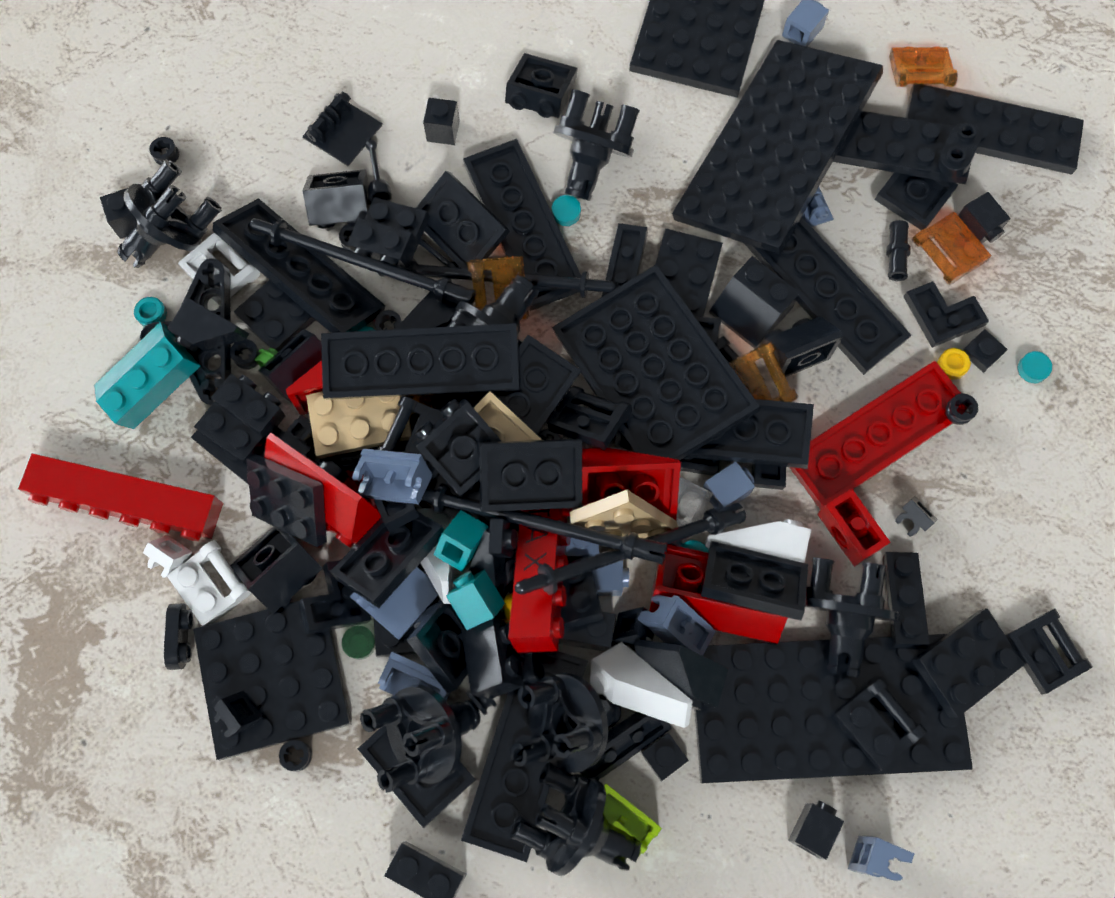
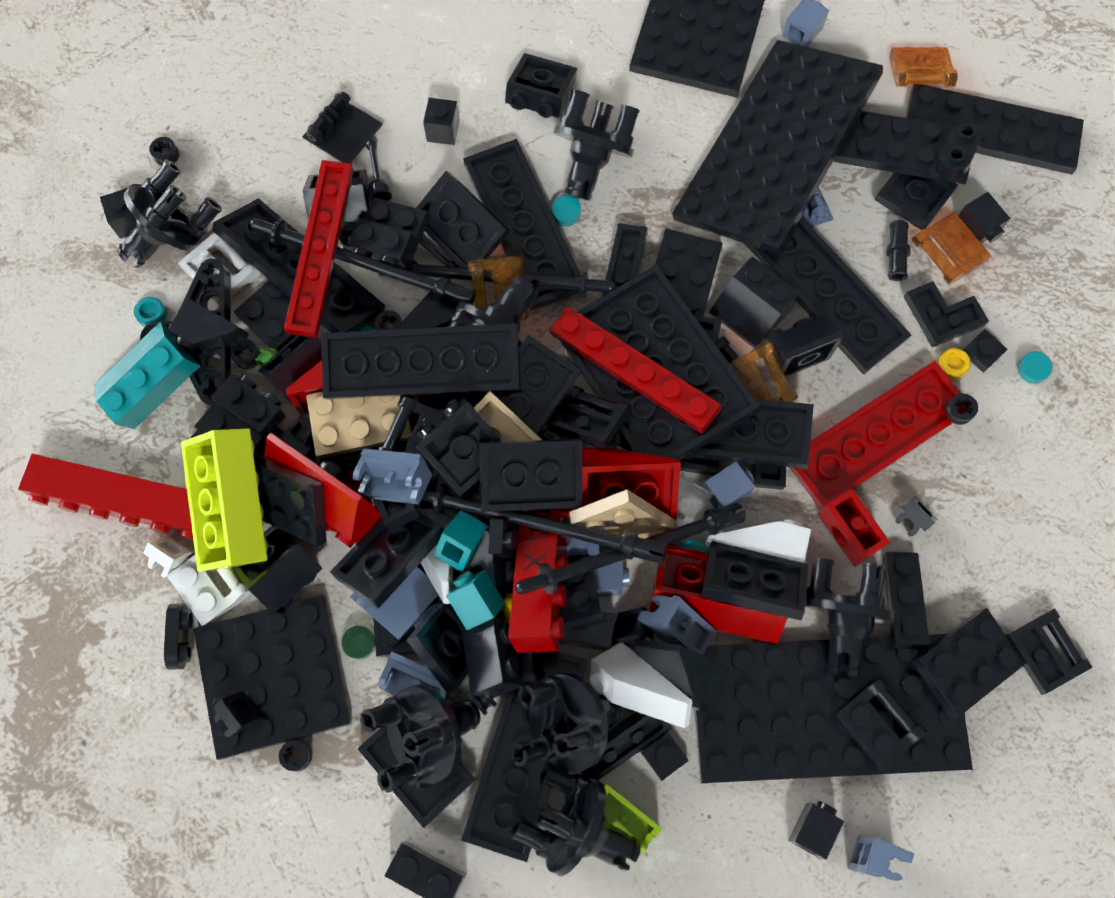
(224, 499): none -> neon yellow brick
(319, 249): none -> red plate
(333, 609): black plate -> none
(635, 370): none -> red plate

